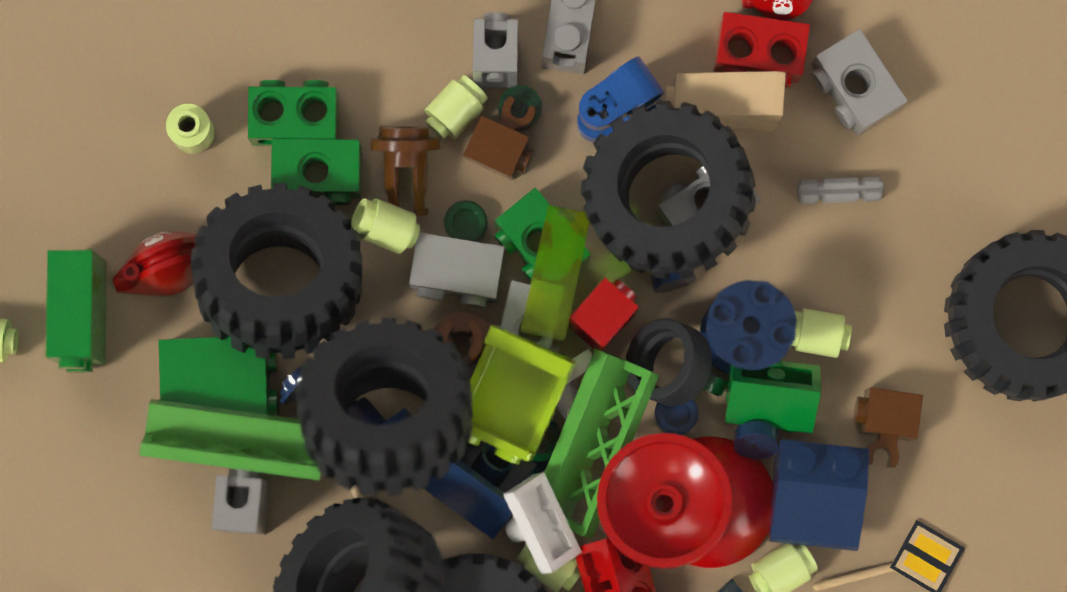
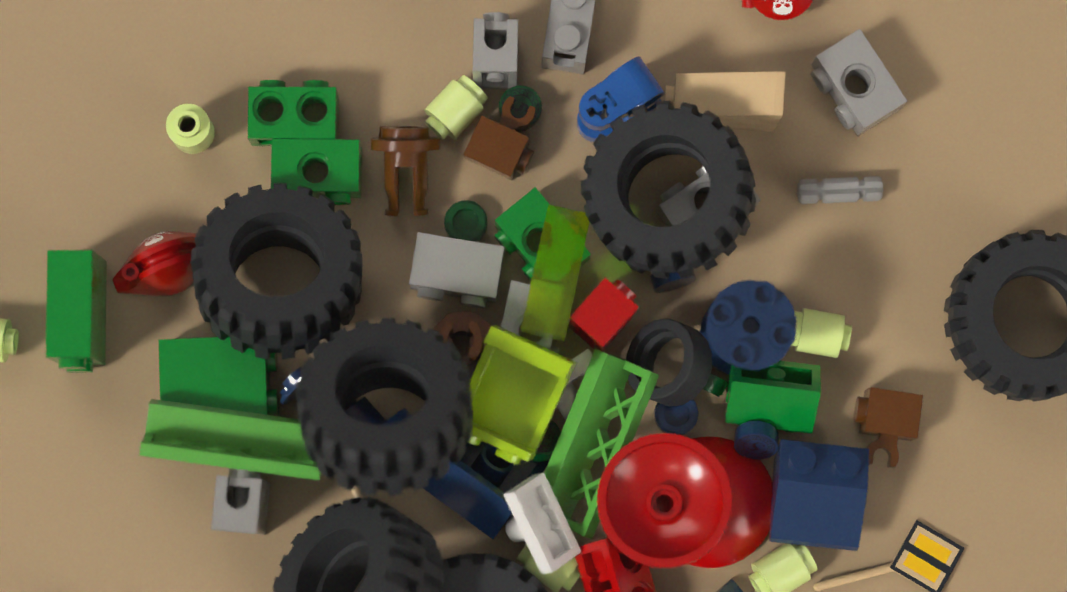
(385, 225): yellowish green brick -> none
(761, 36): red brick -> none

